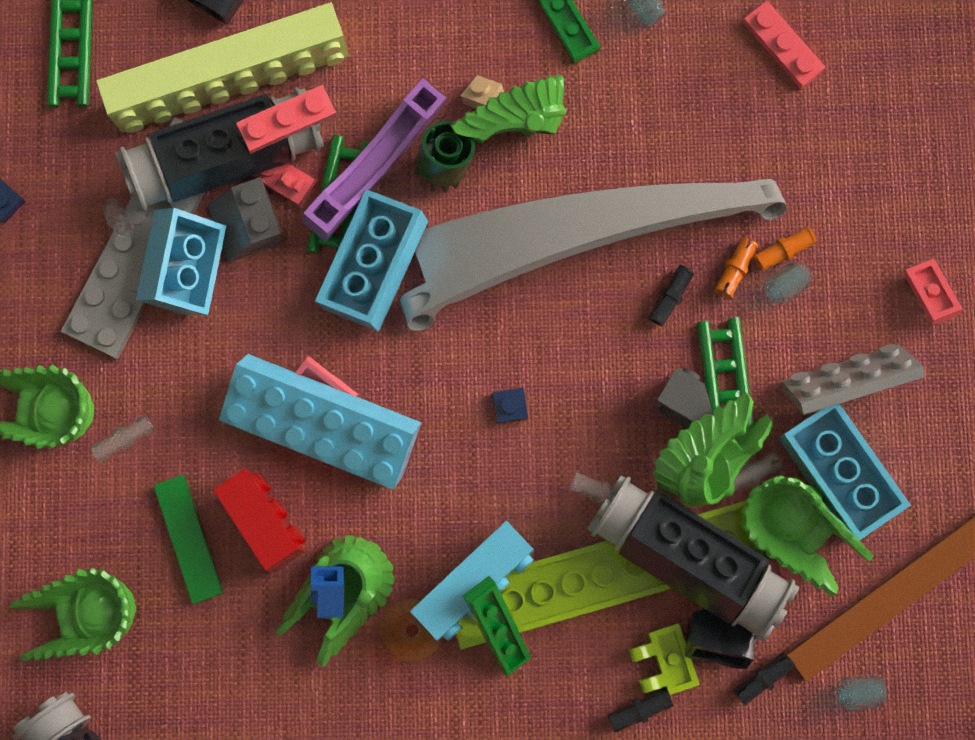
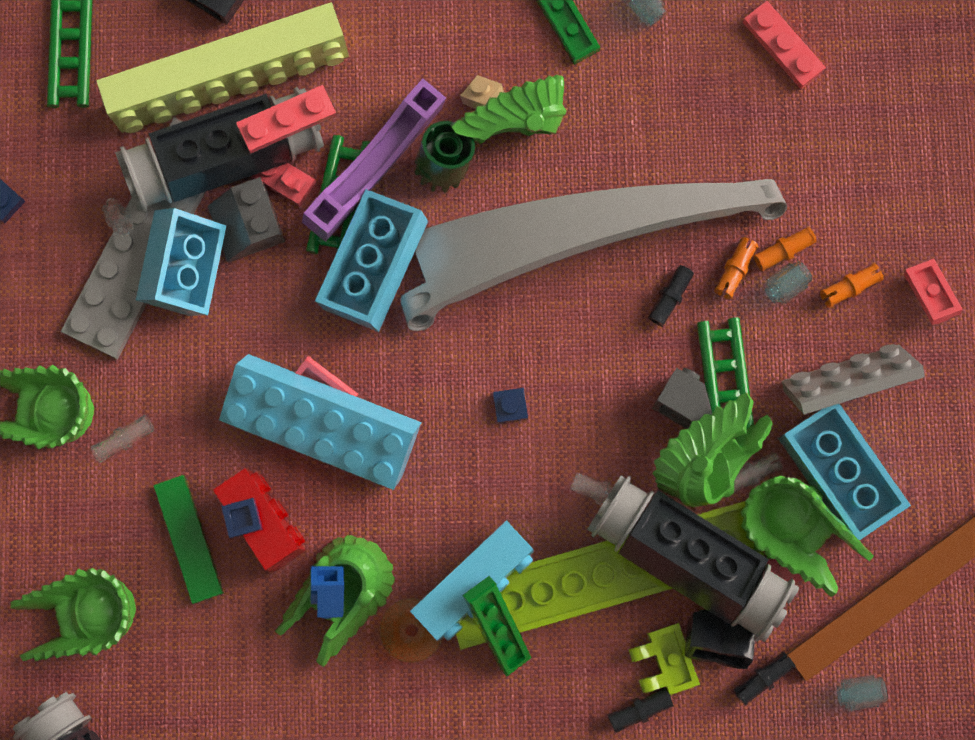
(242, 518): none -> dark blue plate
(851, 285): none -> orange pin

